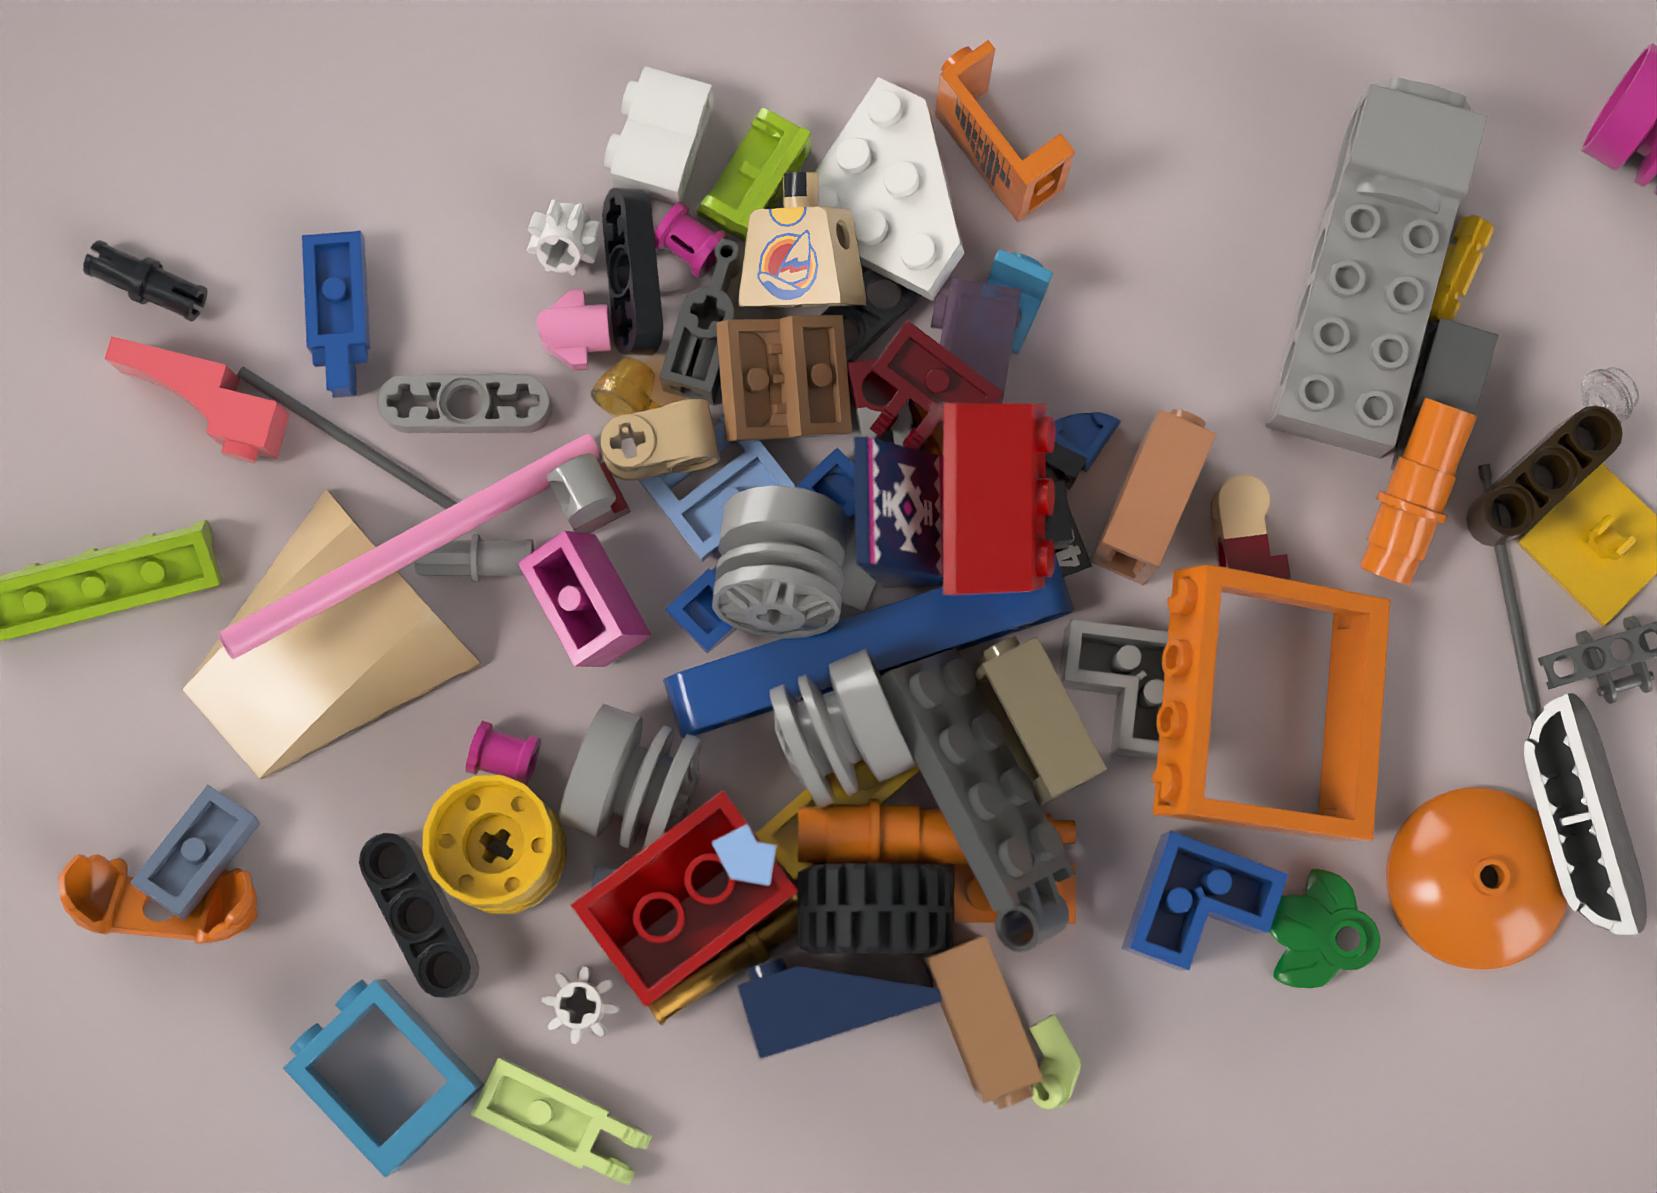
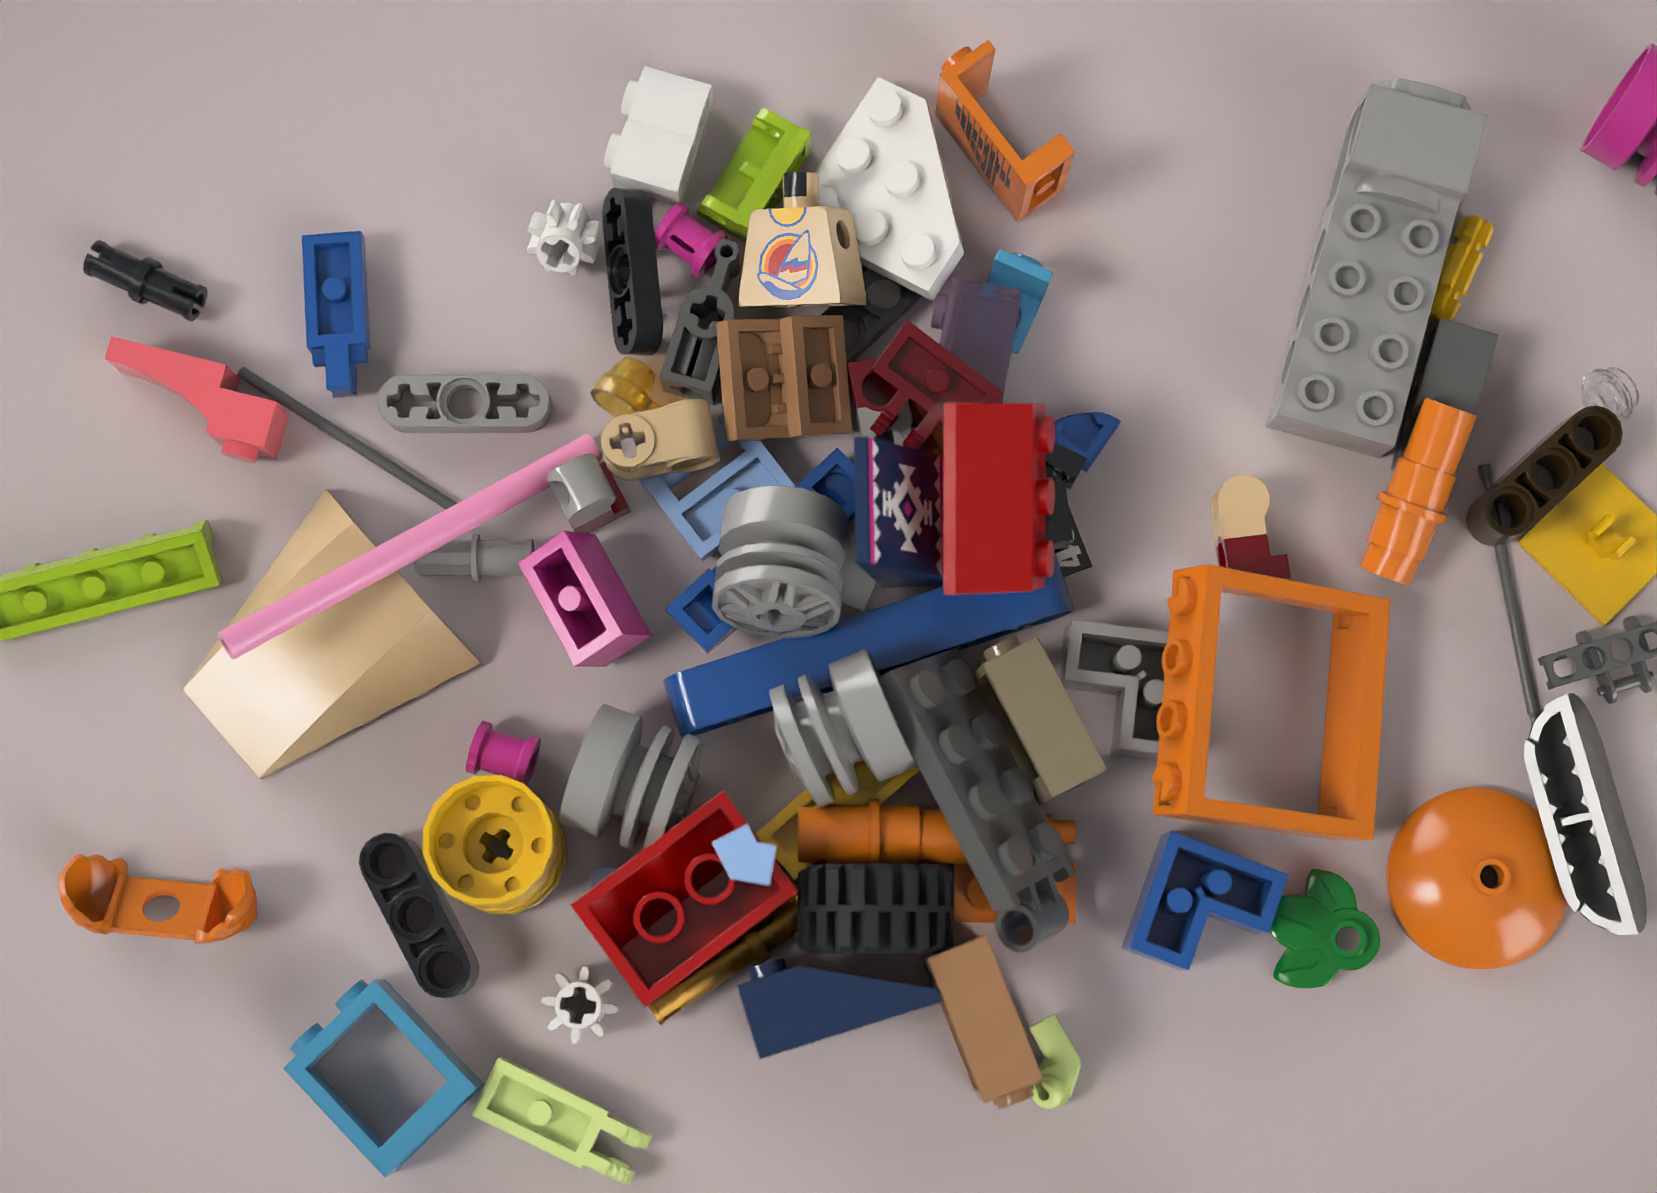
(195, 852): sand blue plate -> none
(575, 329): bright pink piece -> none
(1153, 495): nougat brick -> none

